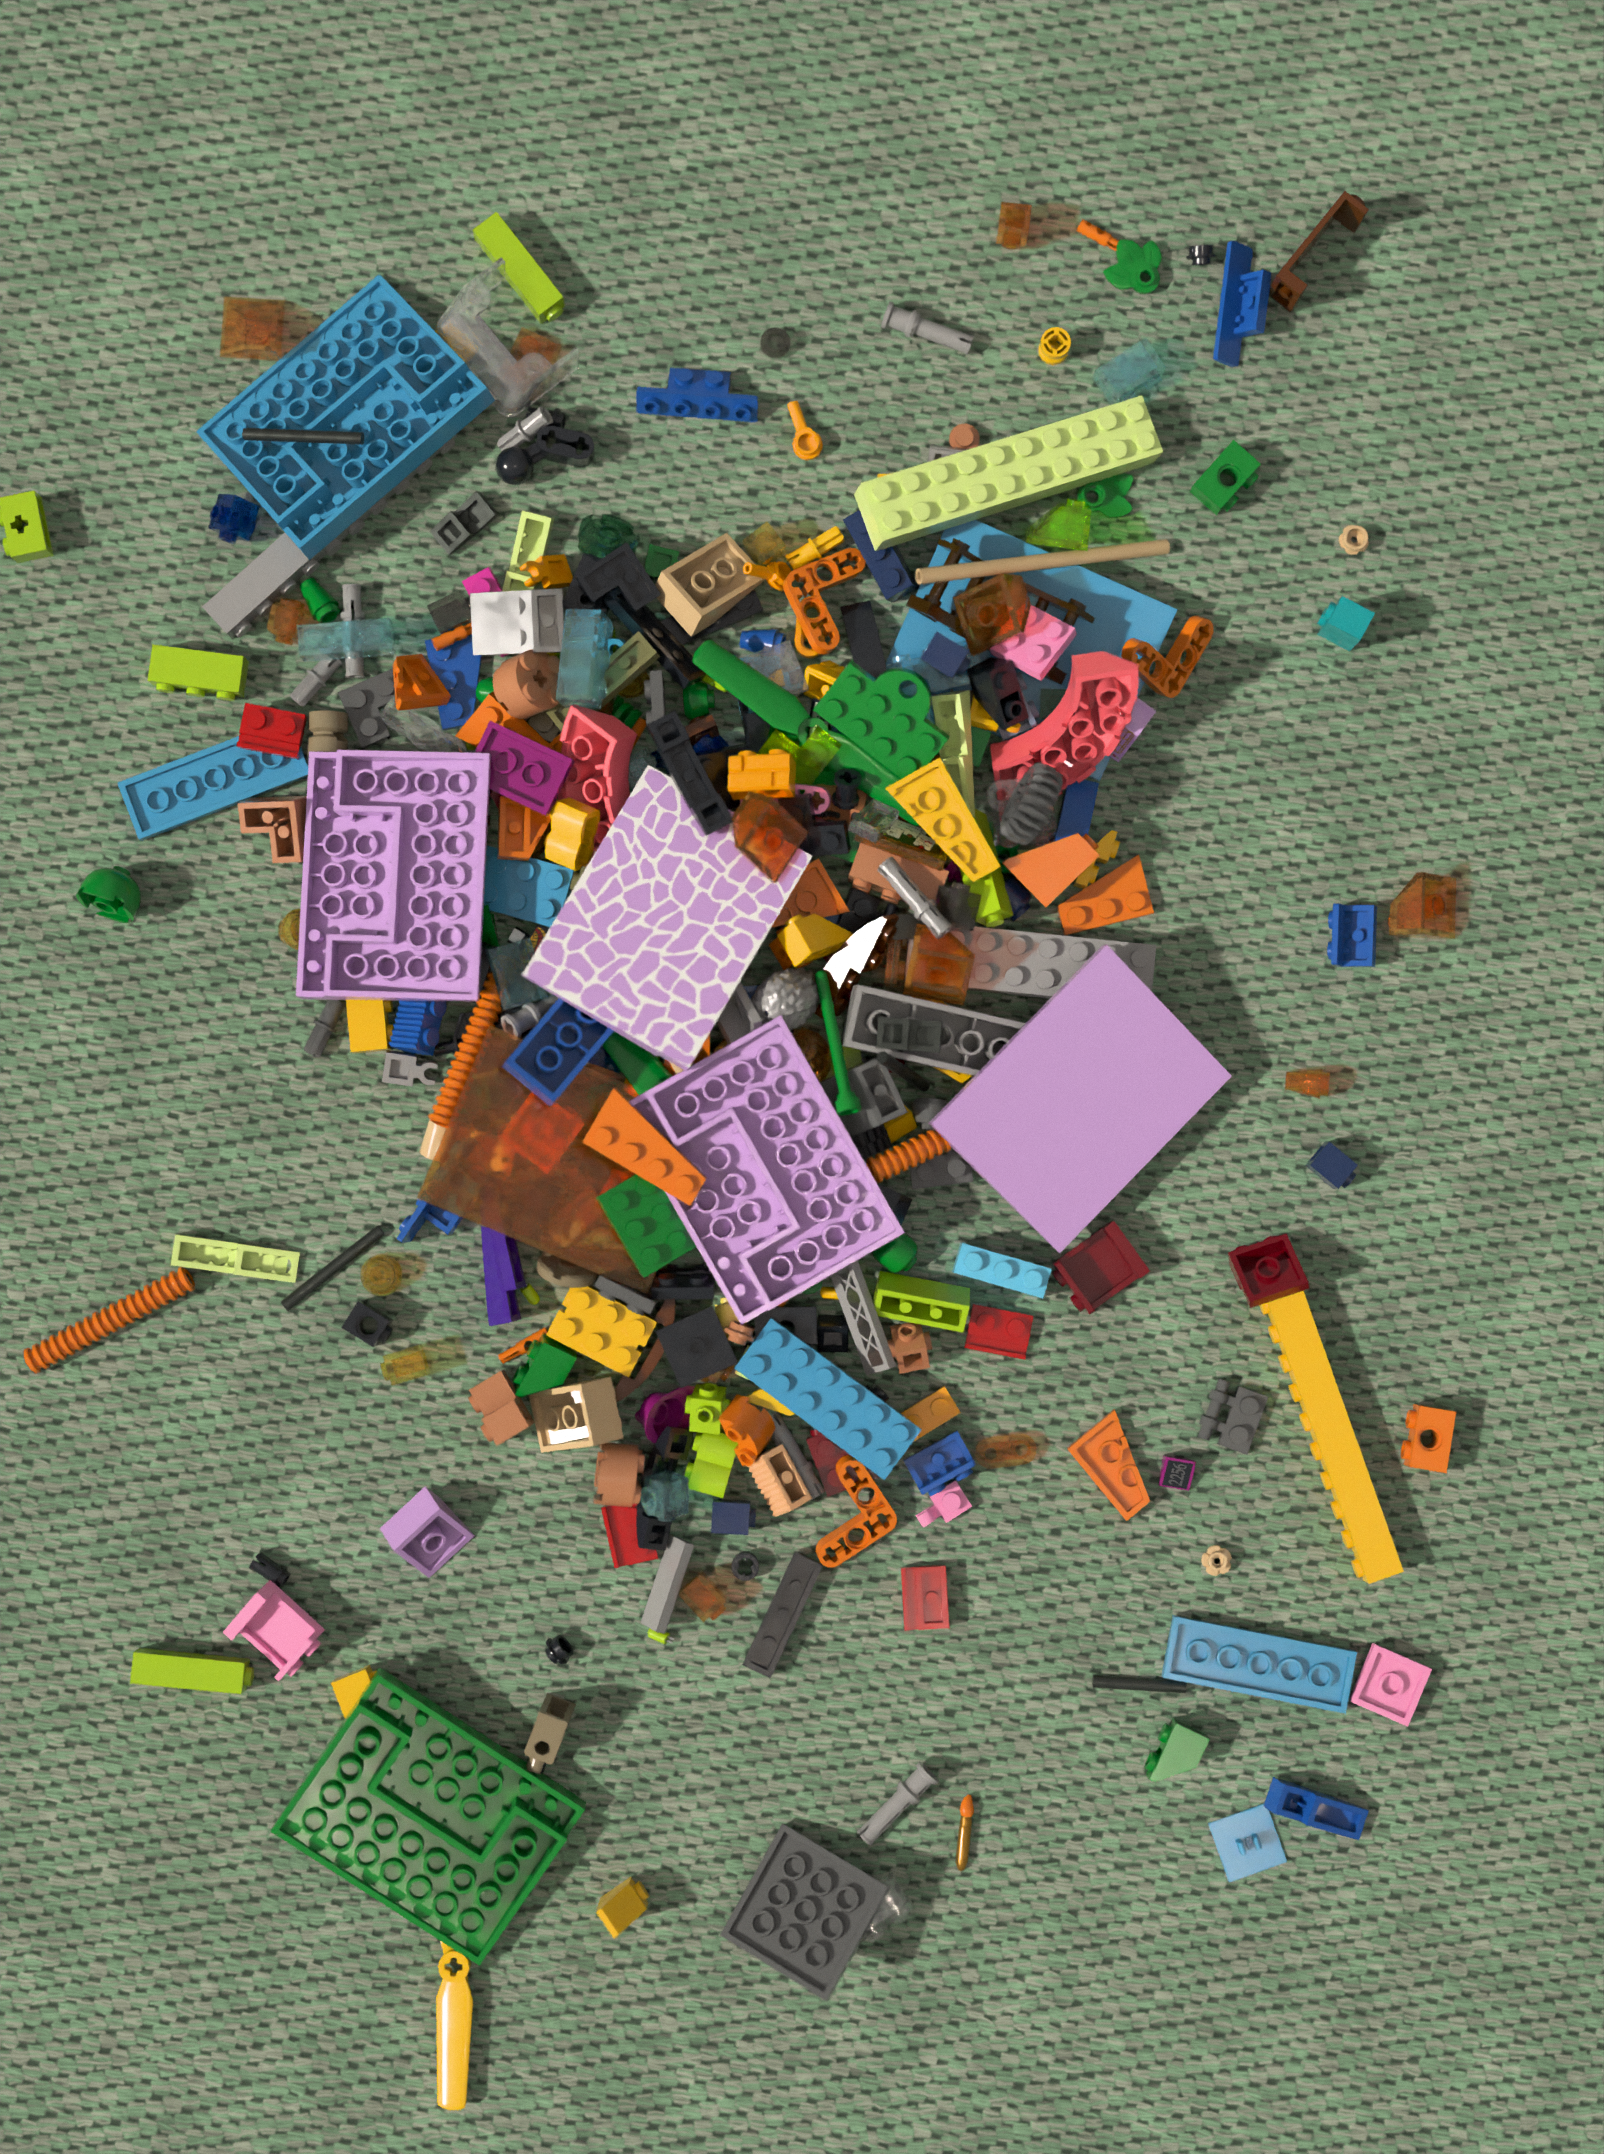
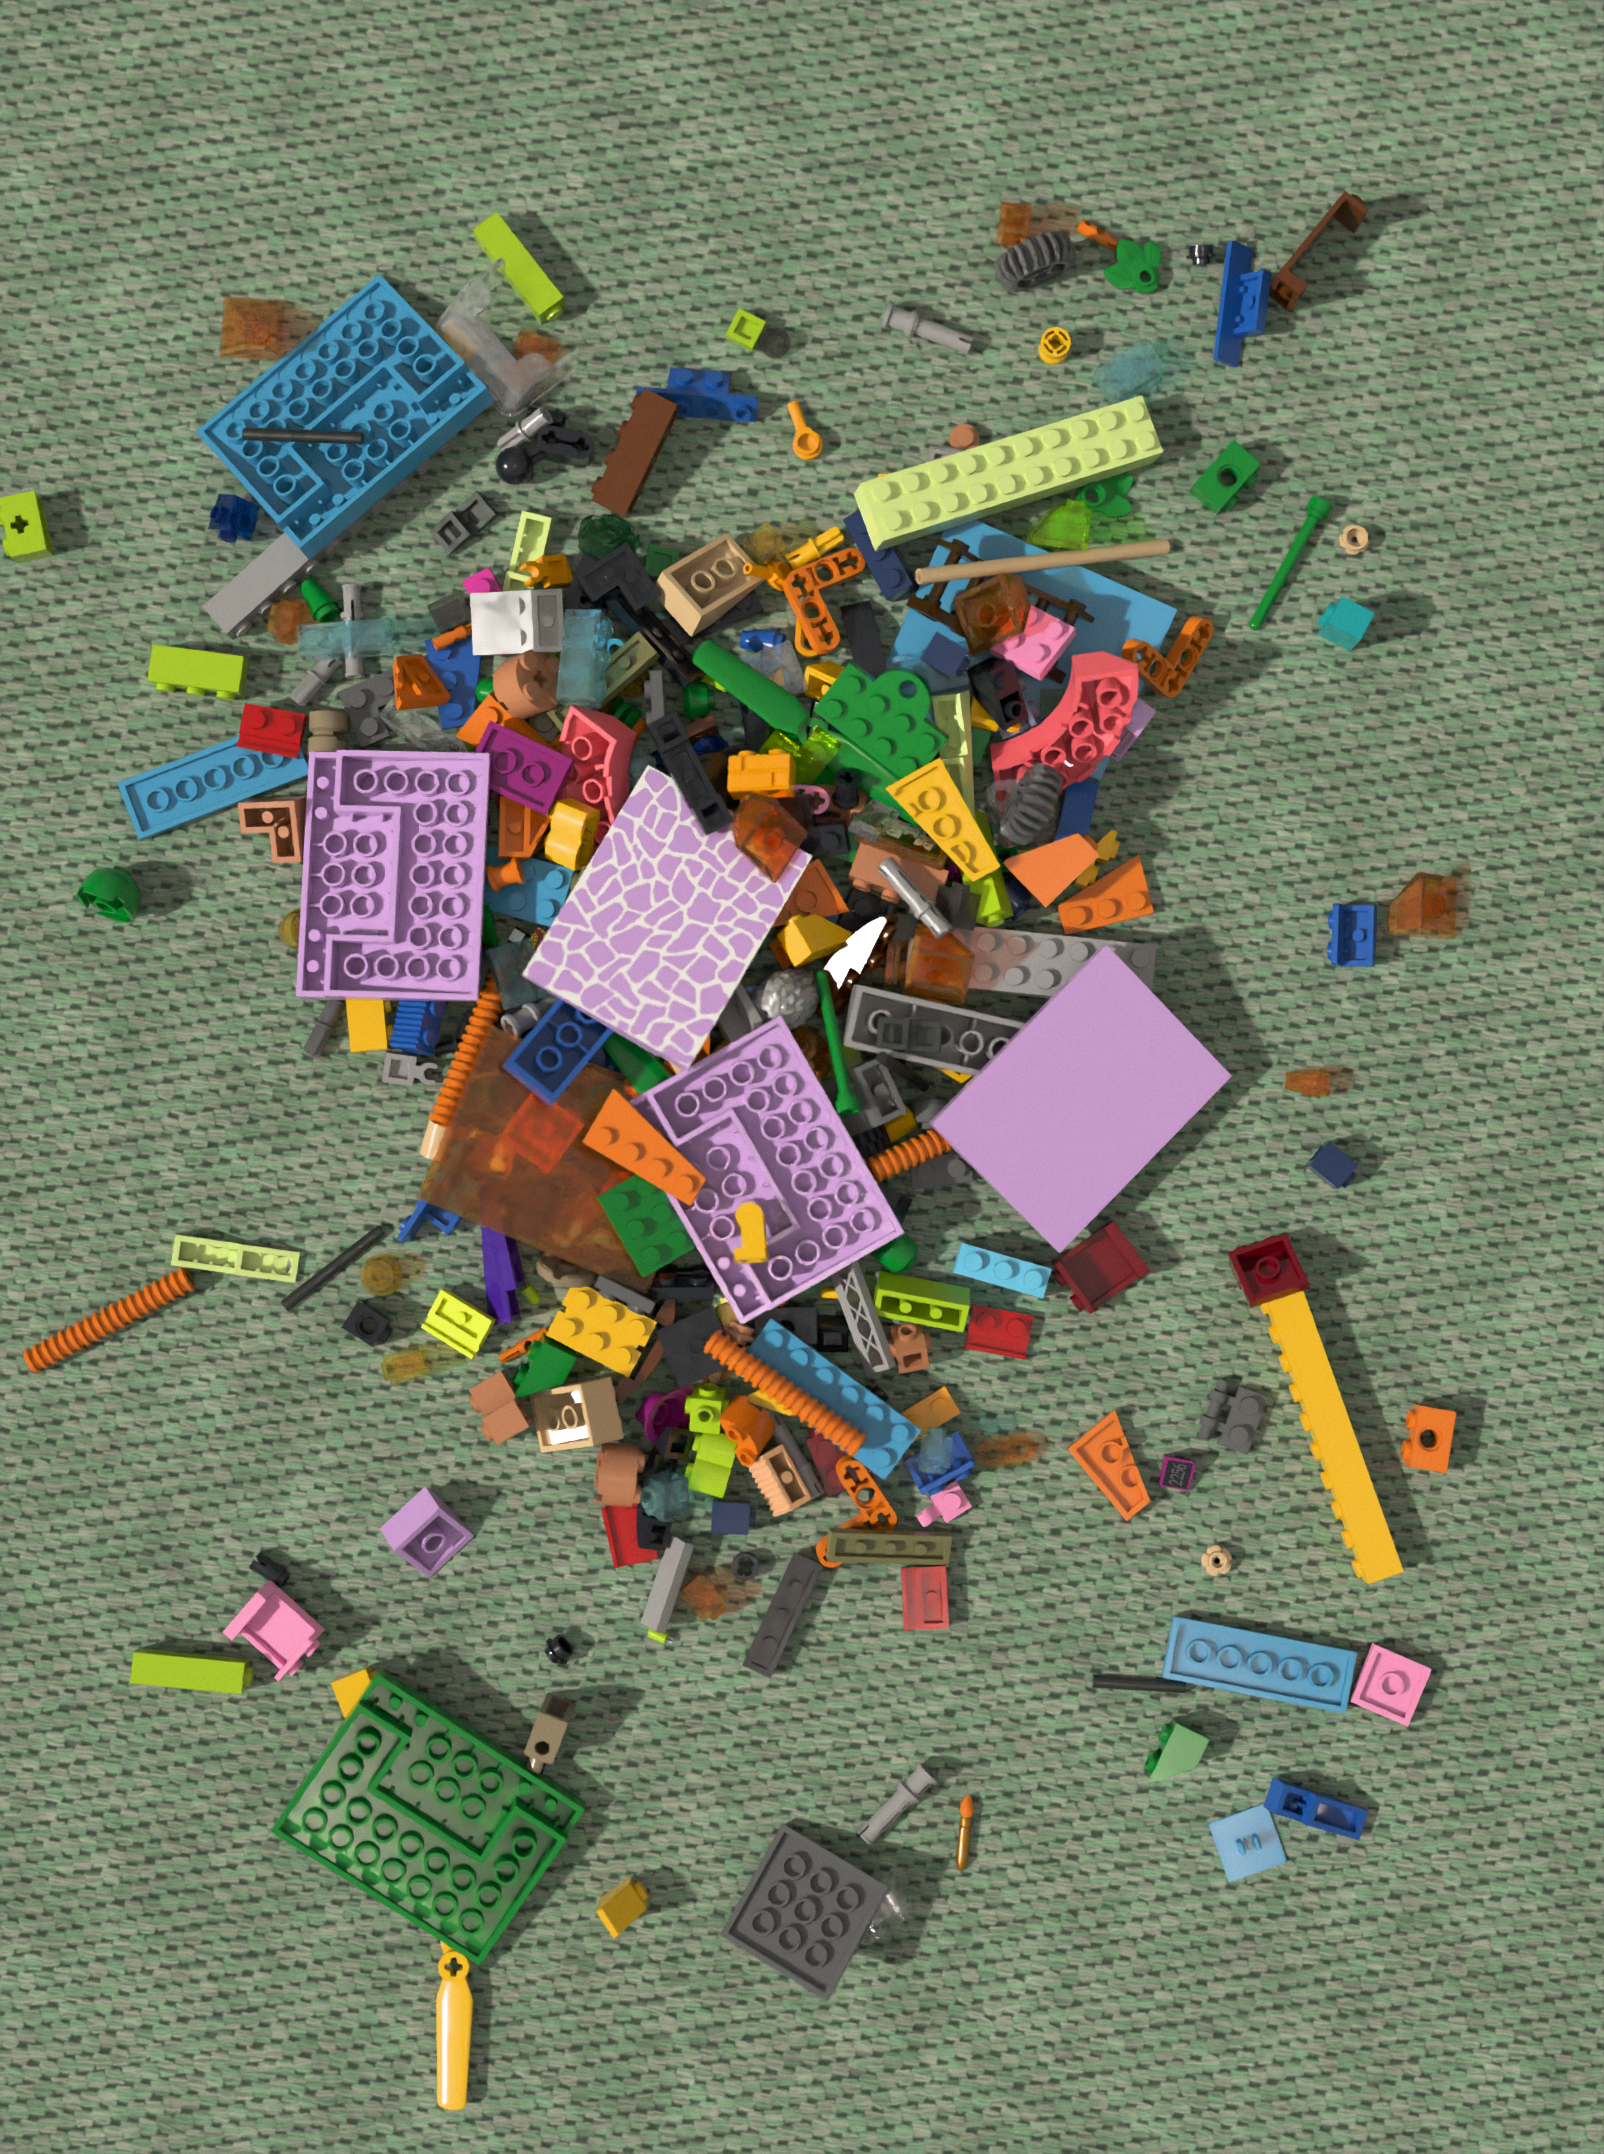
(458, 1323): none -> neon yellow plate
(505, 874): none -> orange bush
(636, 452): none -> reddish brown brick
(745, 329): none -> lime plate
(753, 1234): none -> yellow leg
(785, 1392): none -> orange piece
(888, 1546): none -> olive plate
(934, 1450): none -> clear light blue brick
(1035, 261): none -> dark grey gear
(1316, 511): none -> green piece

